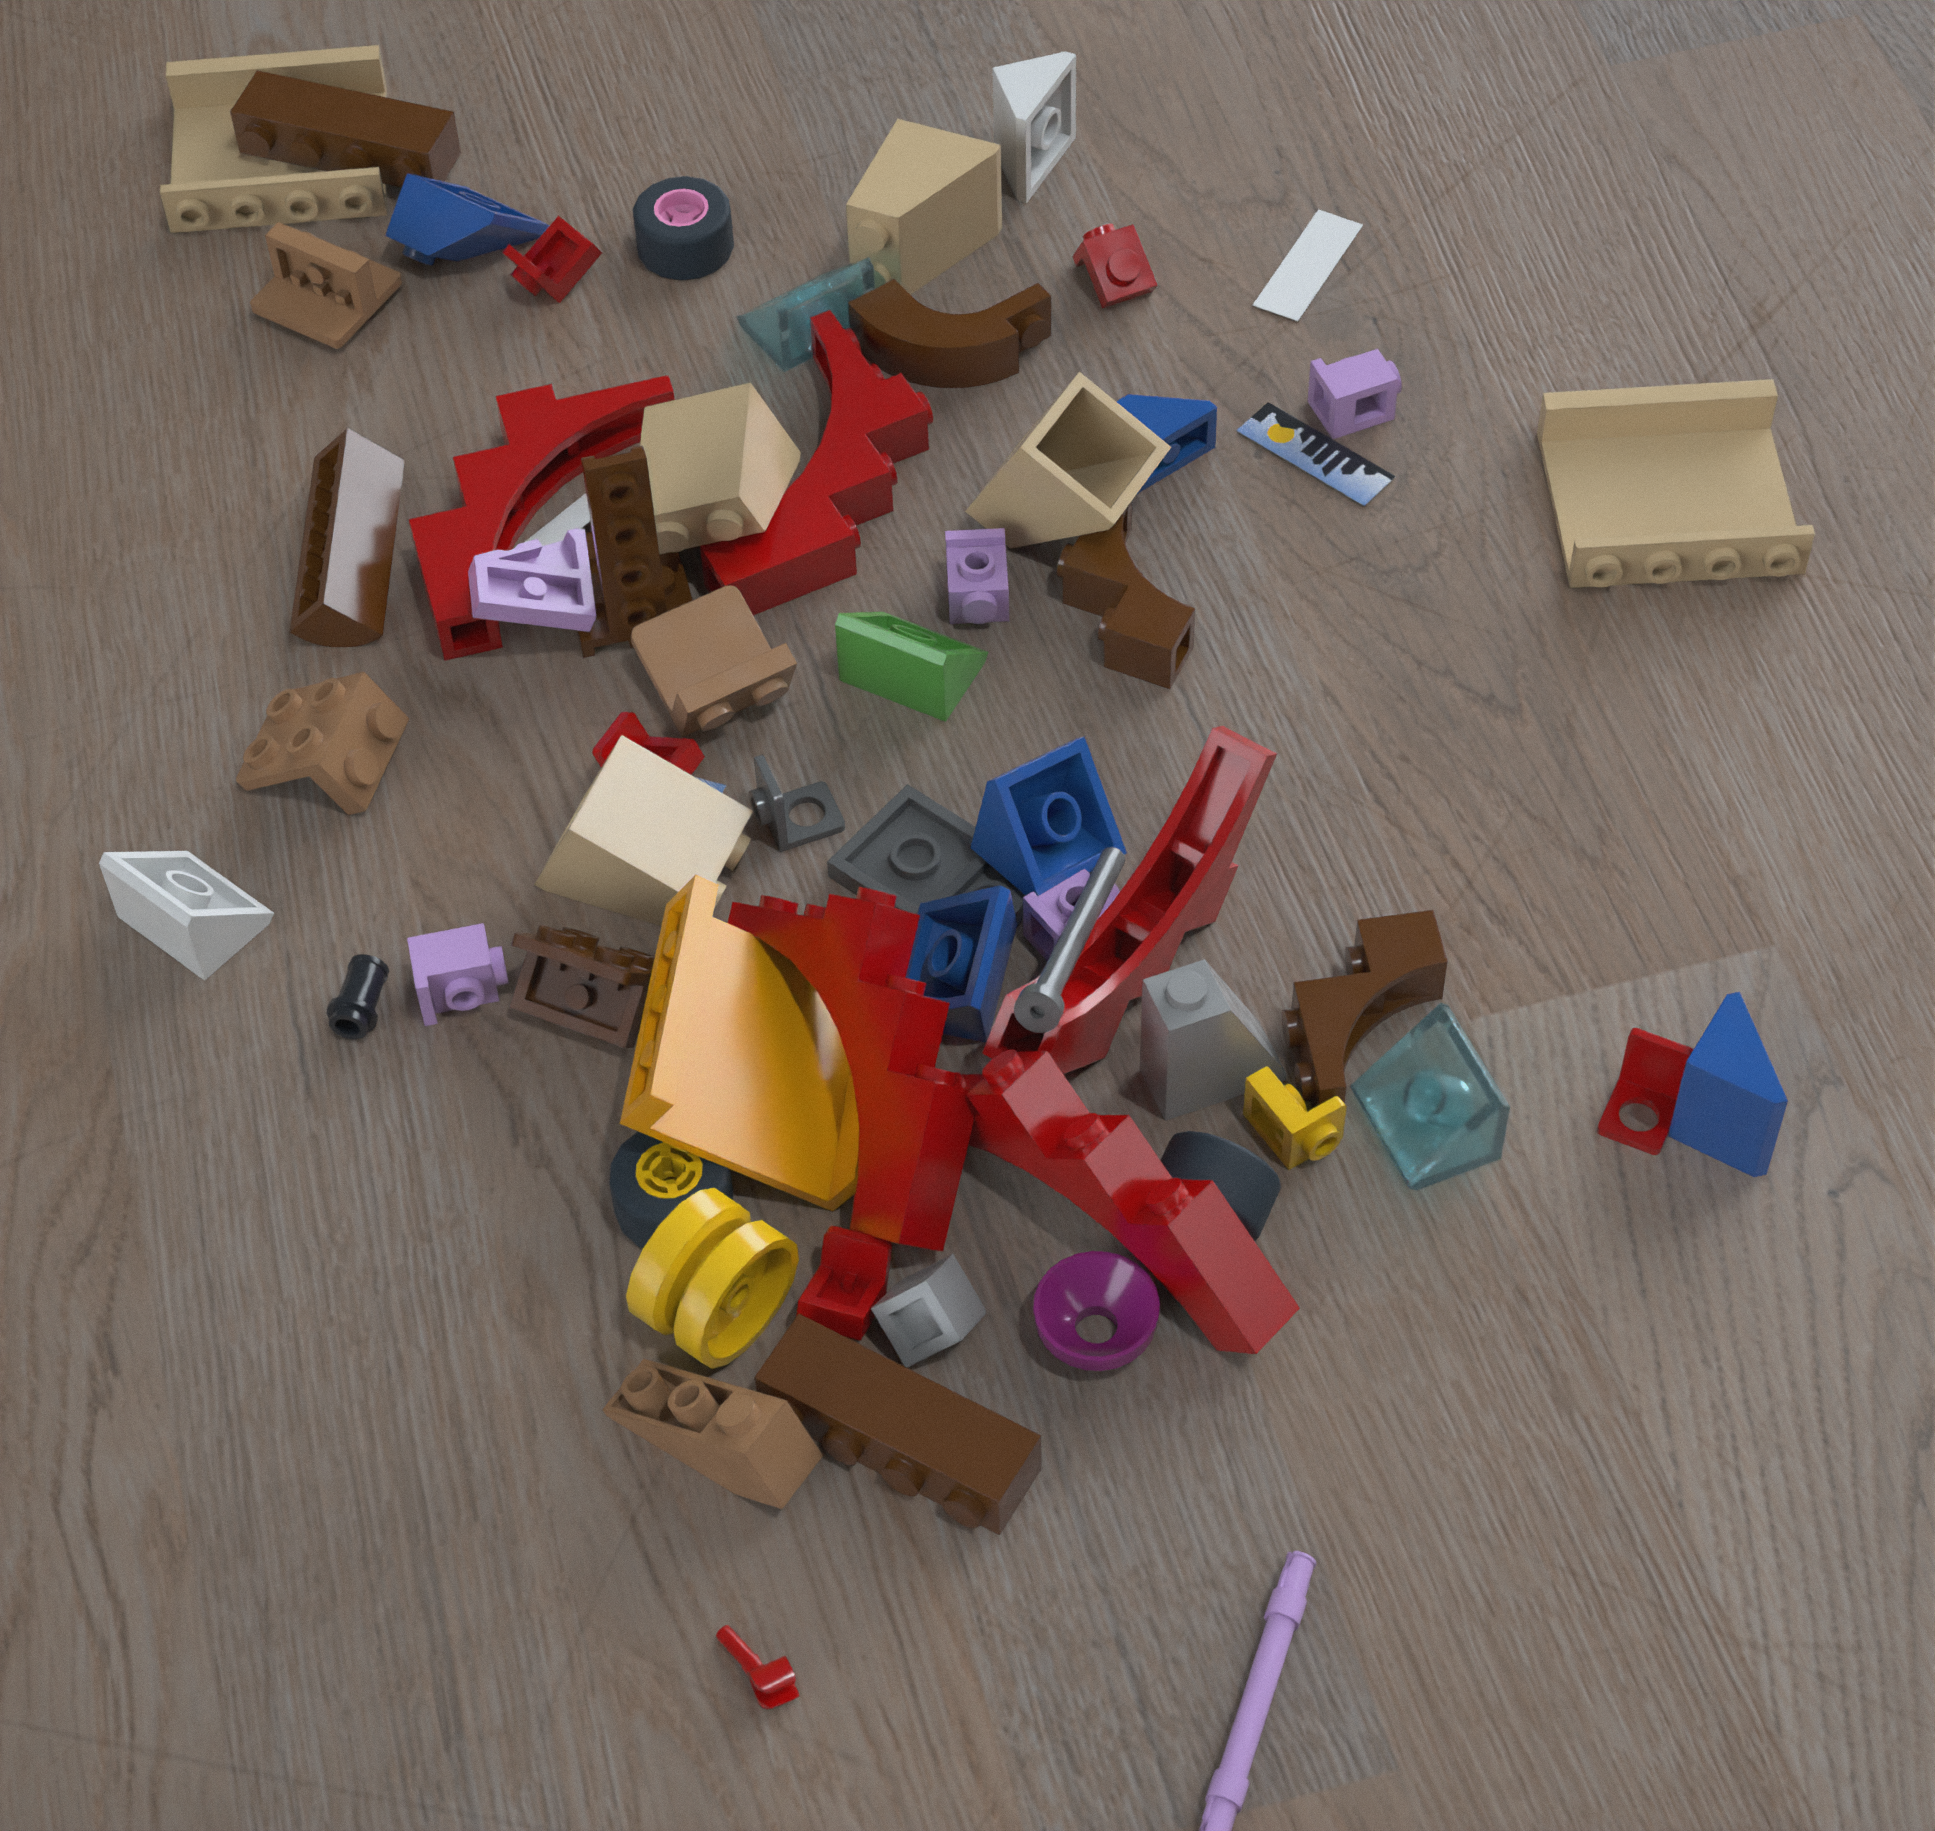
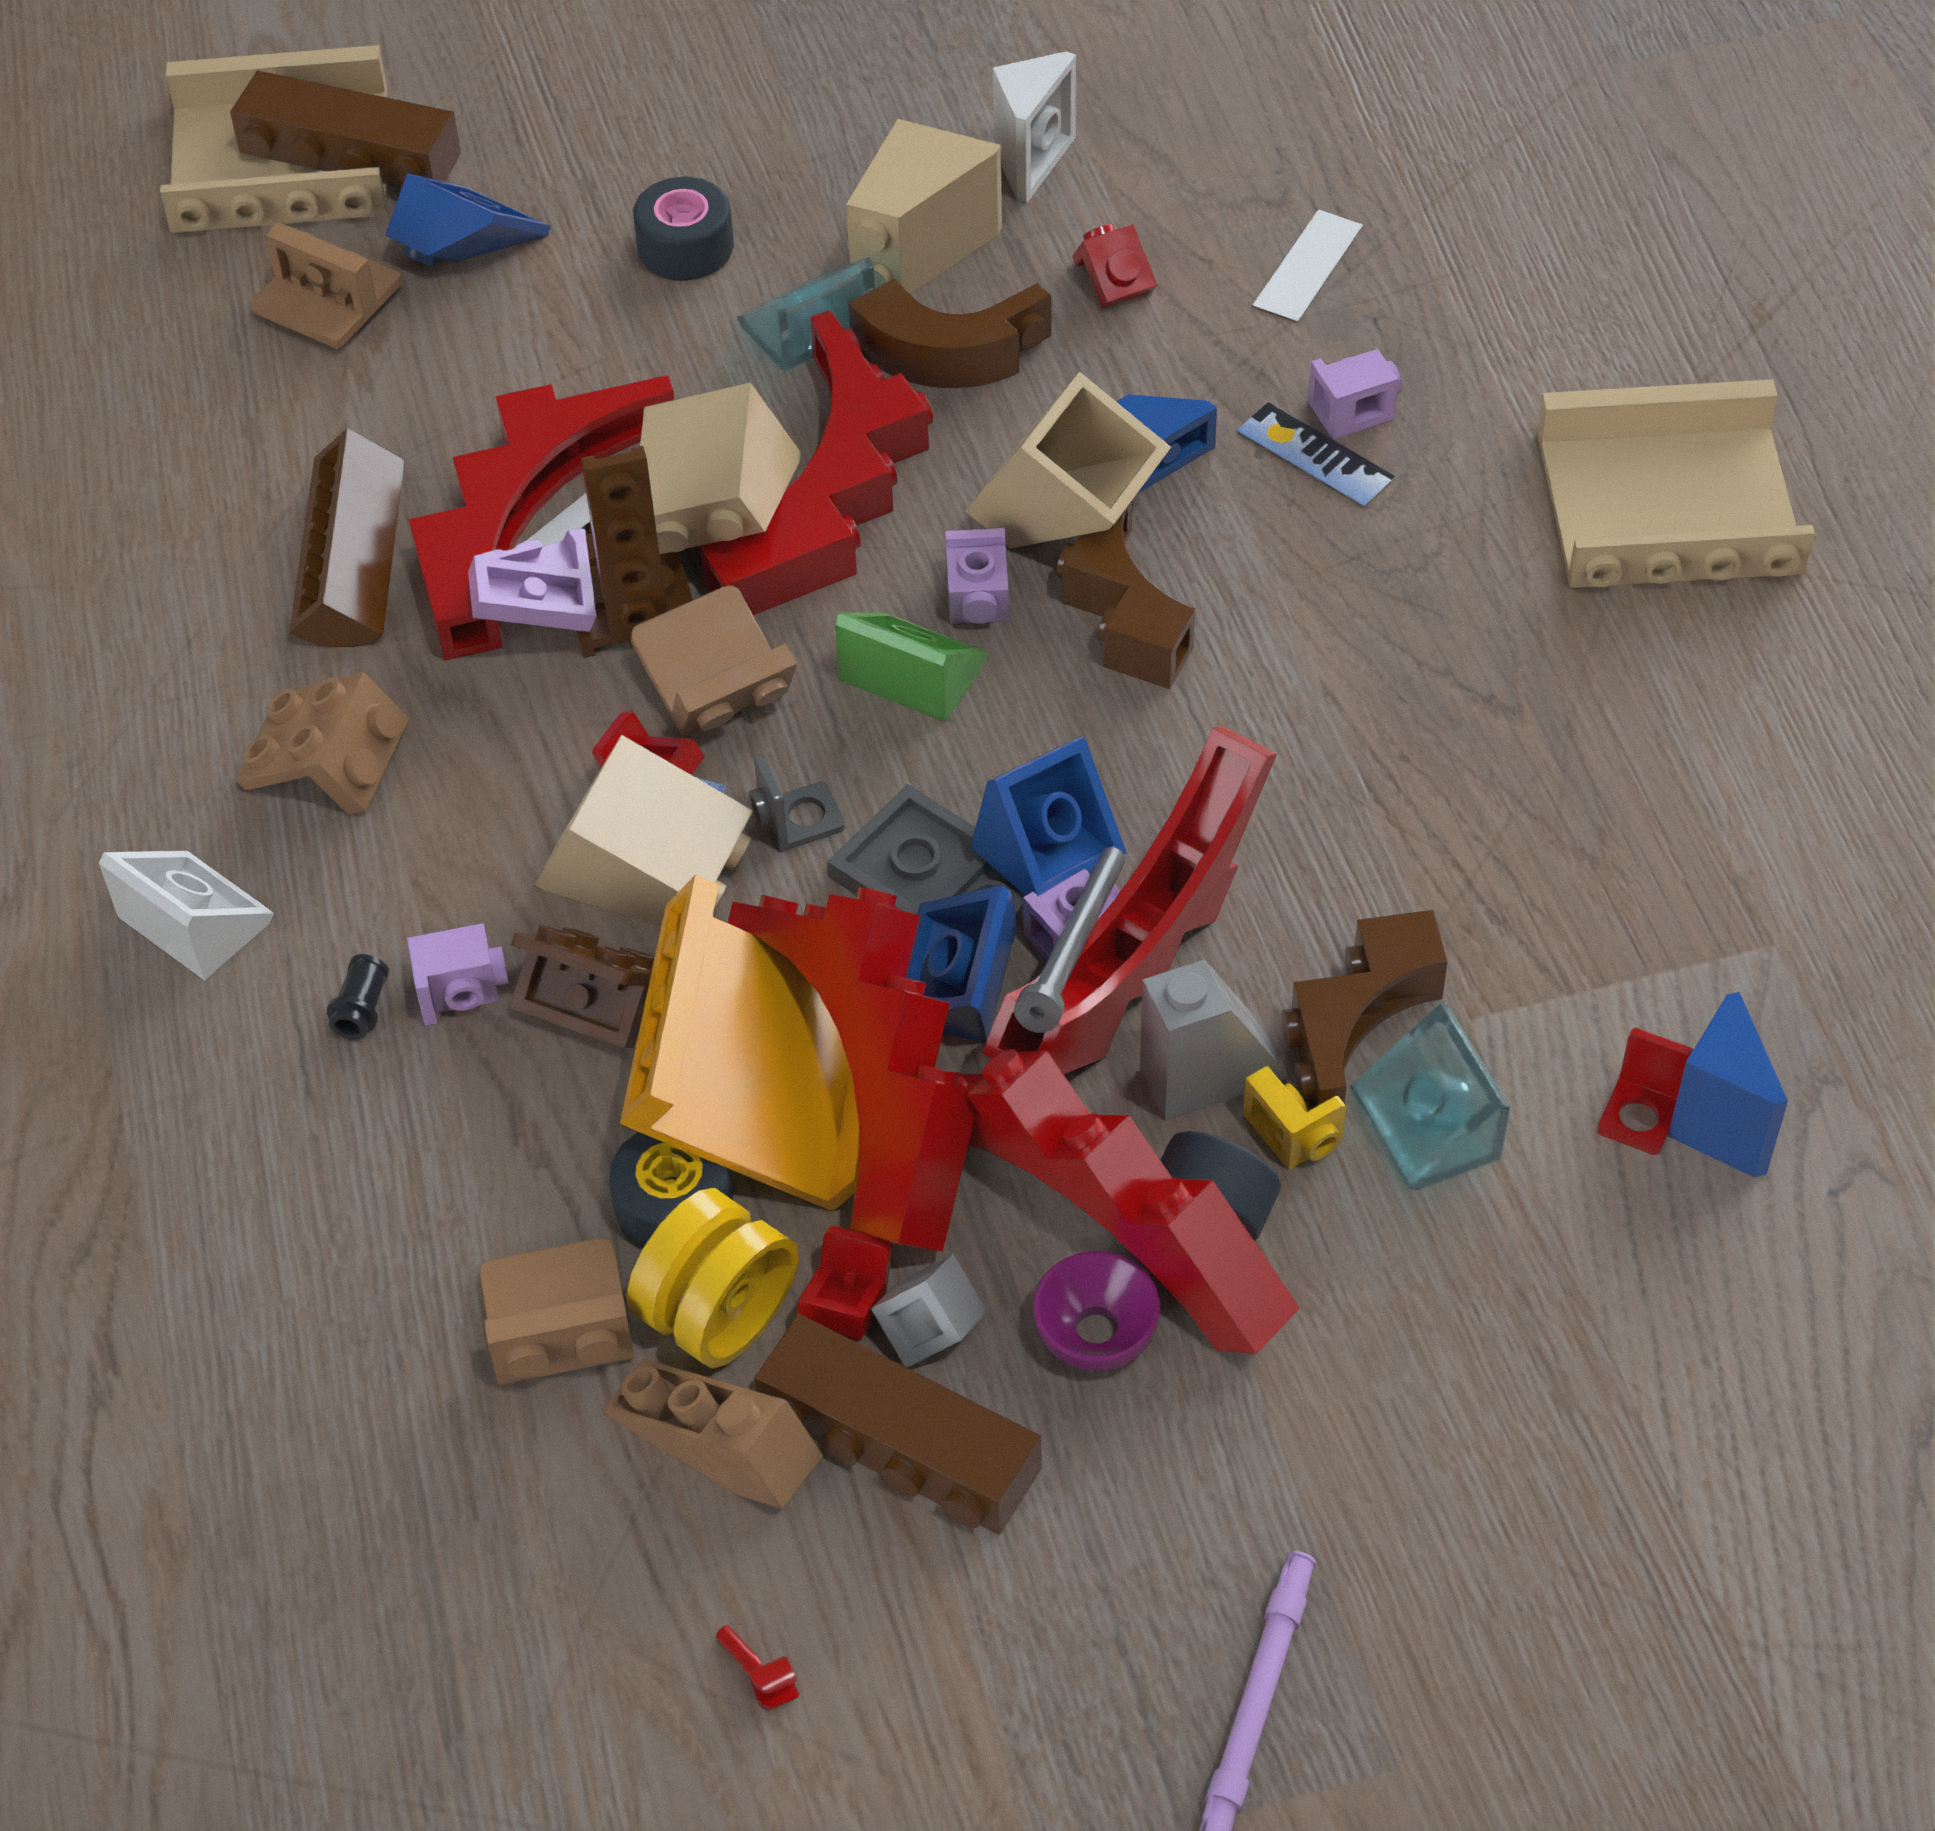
(554, 260): red bracket -> none
(554, 1310): none -> medium nougat bracket

